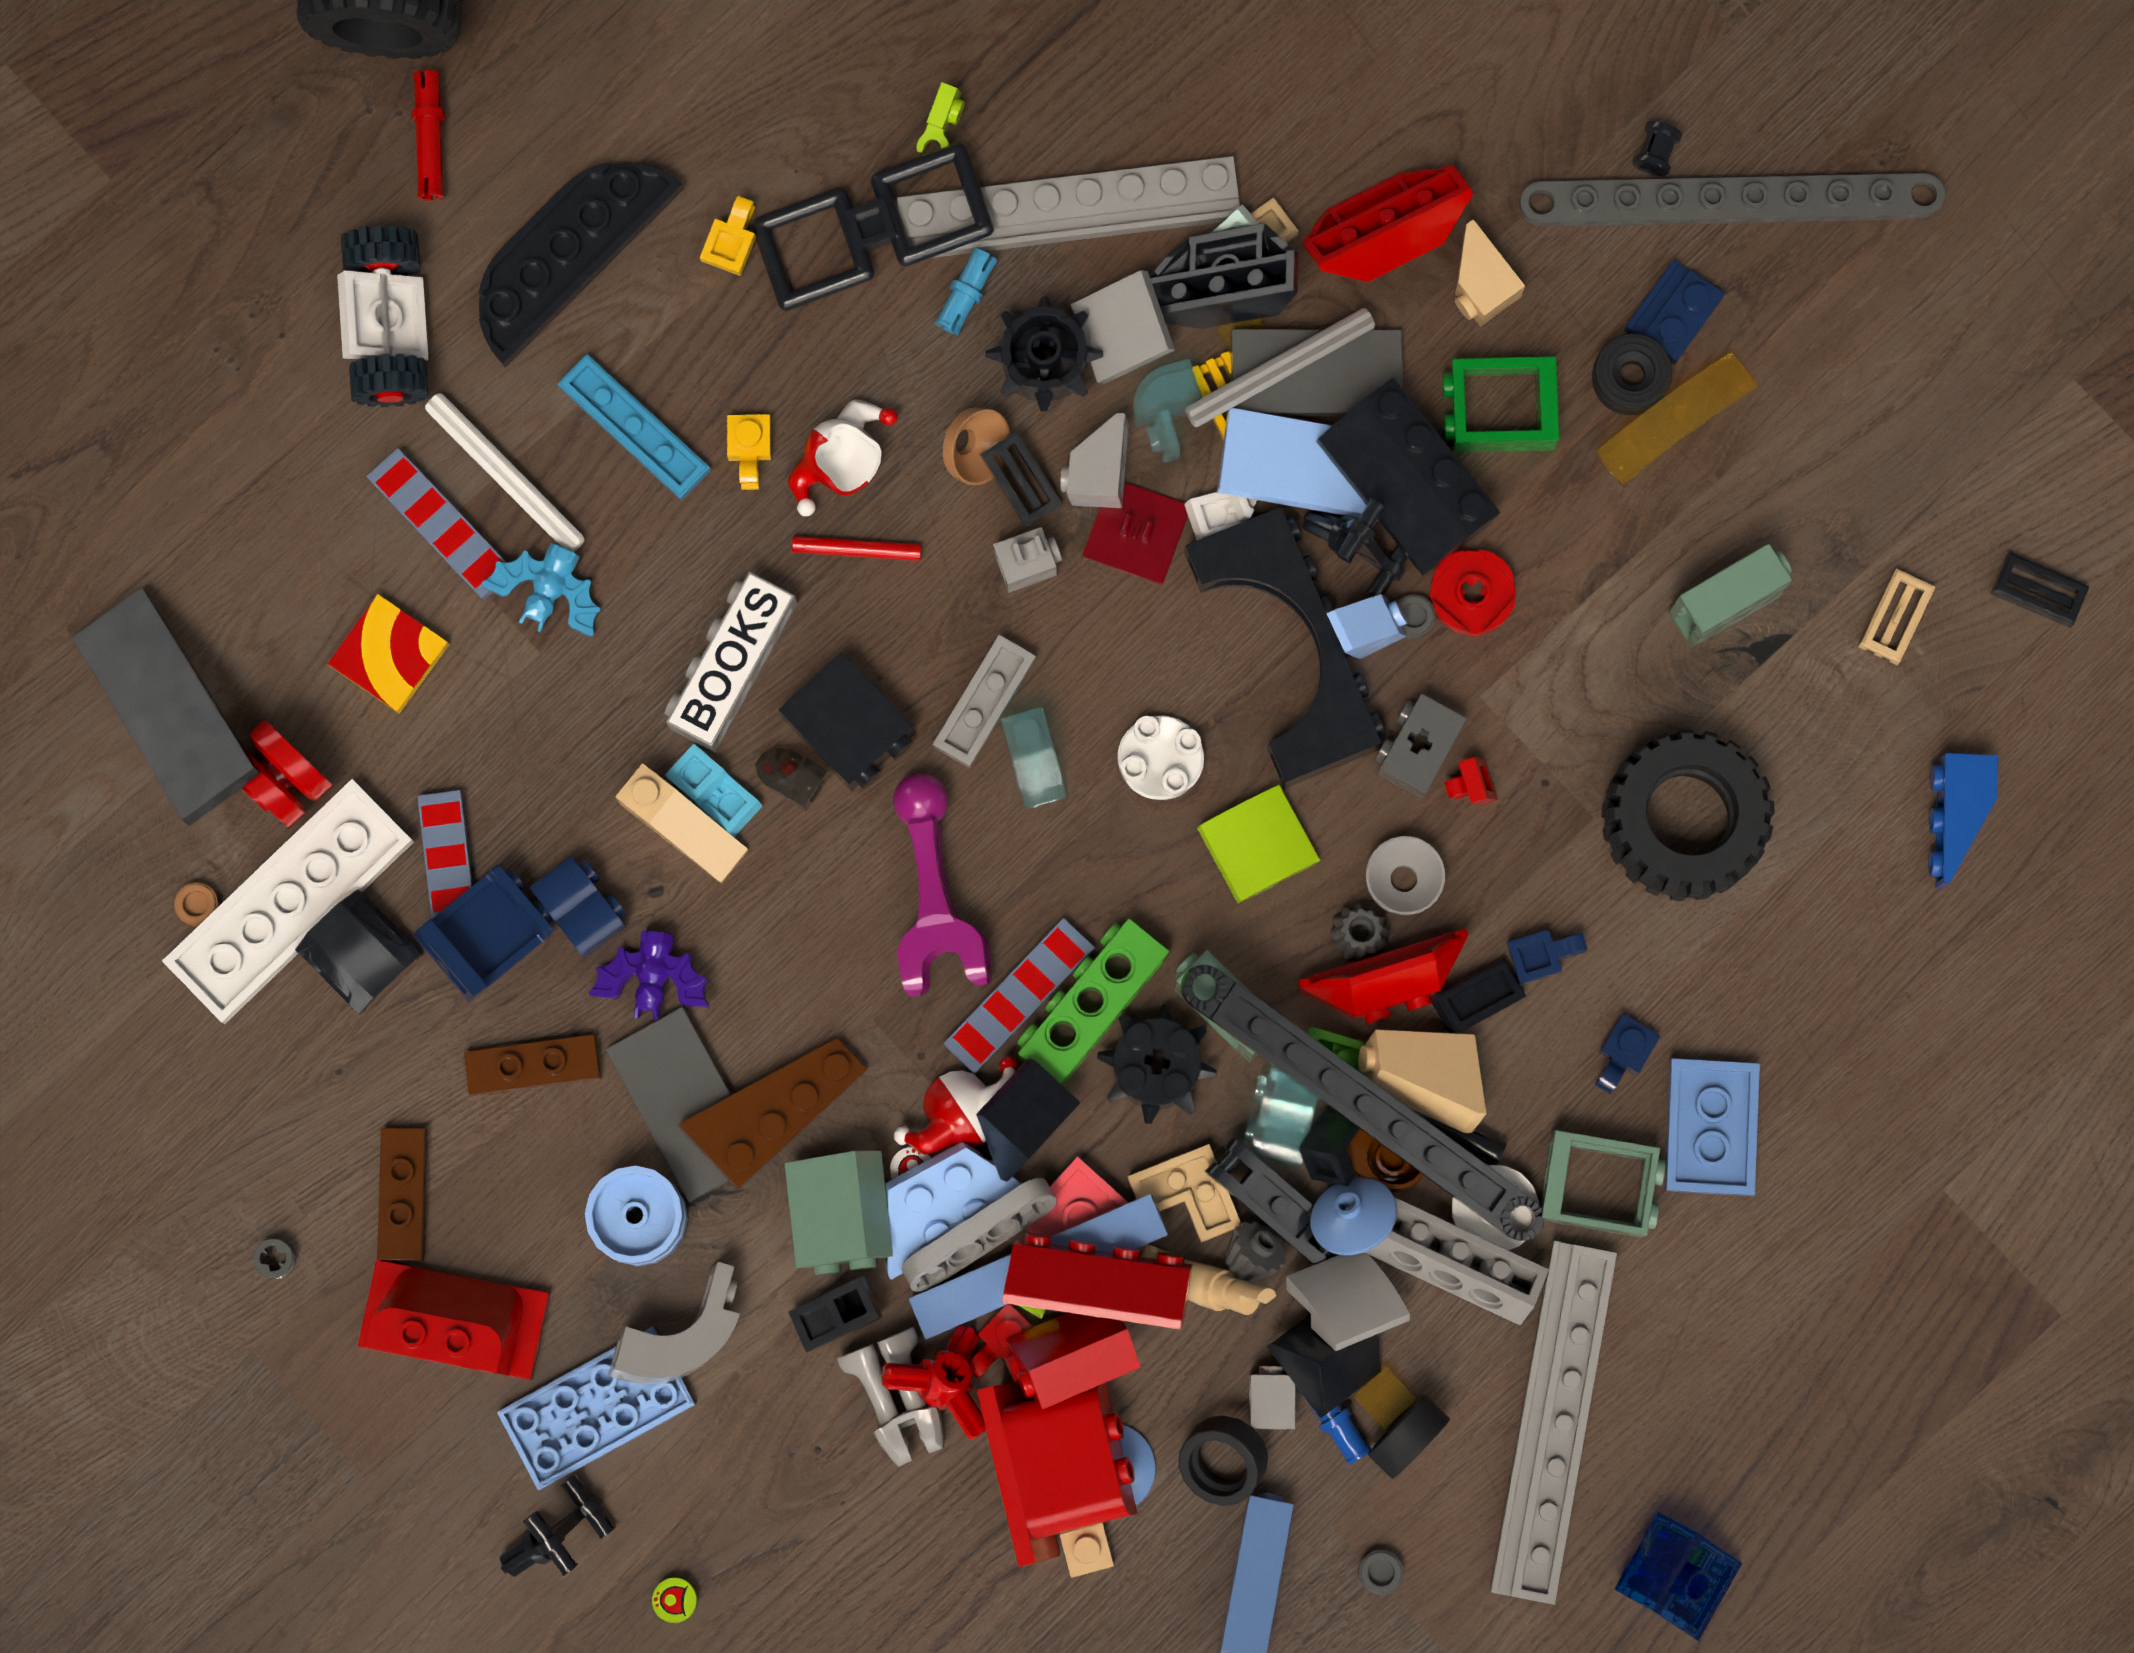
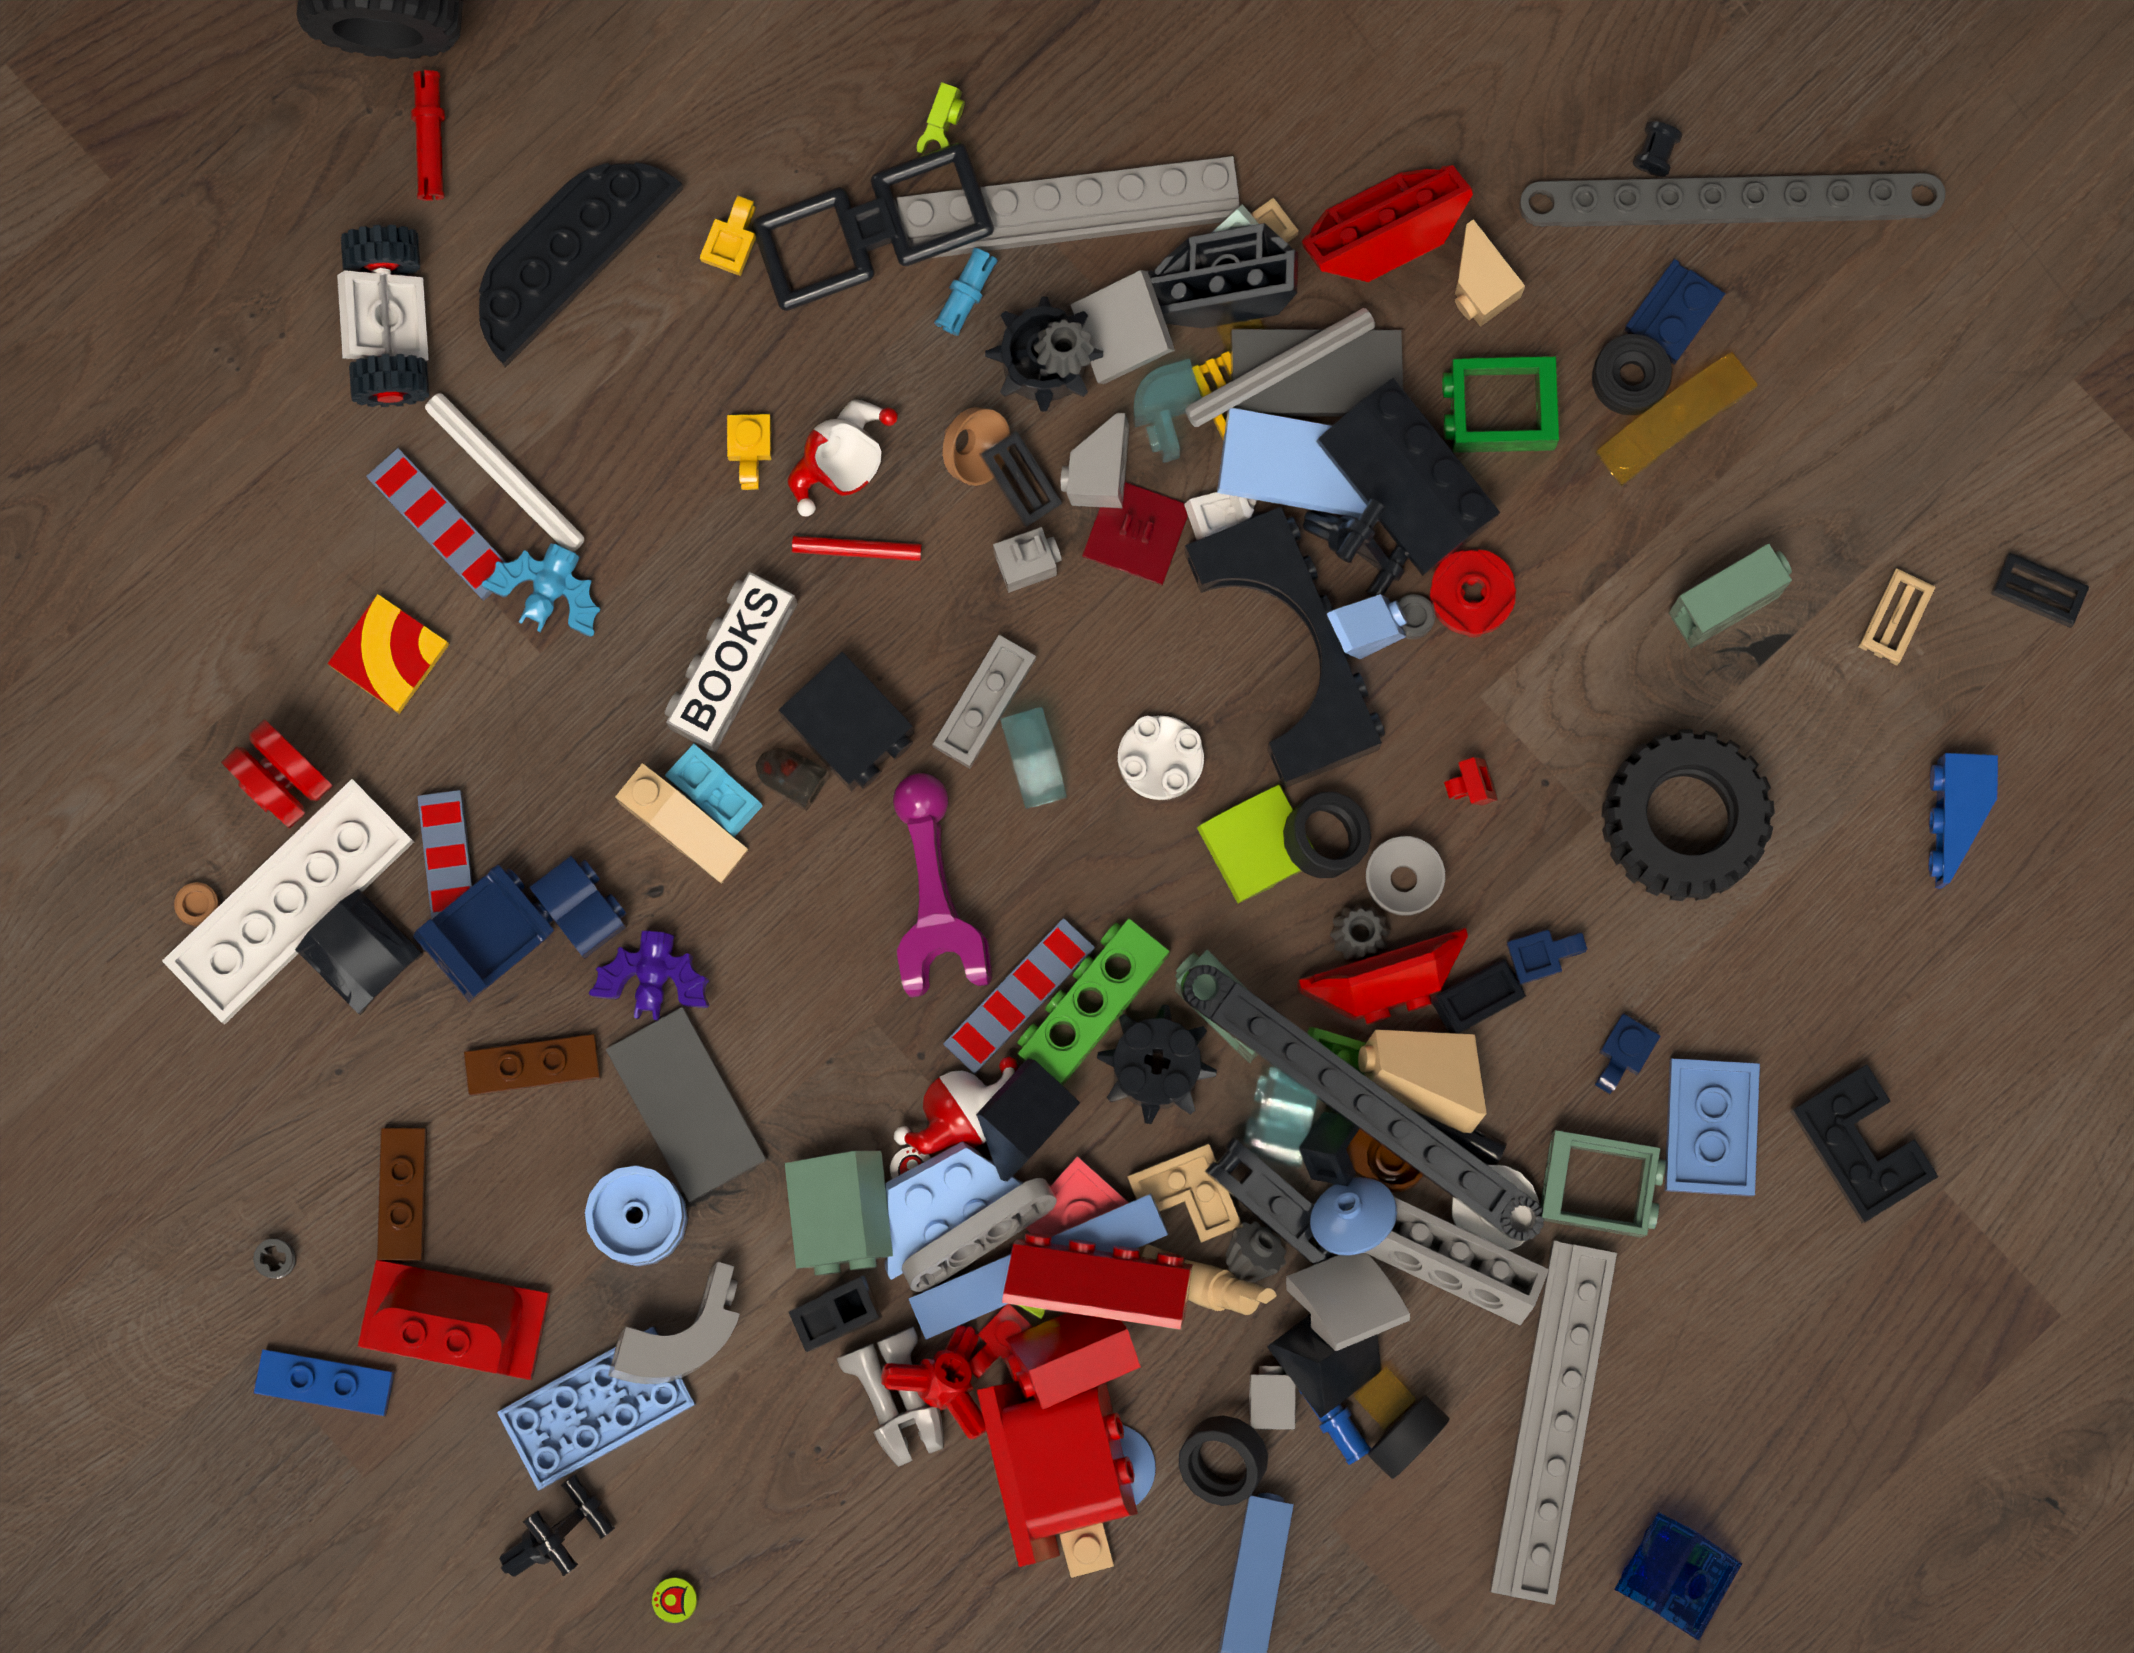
(165, 706): black tile -> none
(324, 1382): none -> blue plate
(634, 427): dark azure tile -> none
(767, 1115): reddish brown wing -> none
(1063, 362): none -> dark grey piece
(1344, 810): none -> black tyre
(1380, 1572): dark grey tile -> none
(1440, 729): dark grey brick -> none
(1830, 1128): none -> black plate

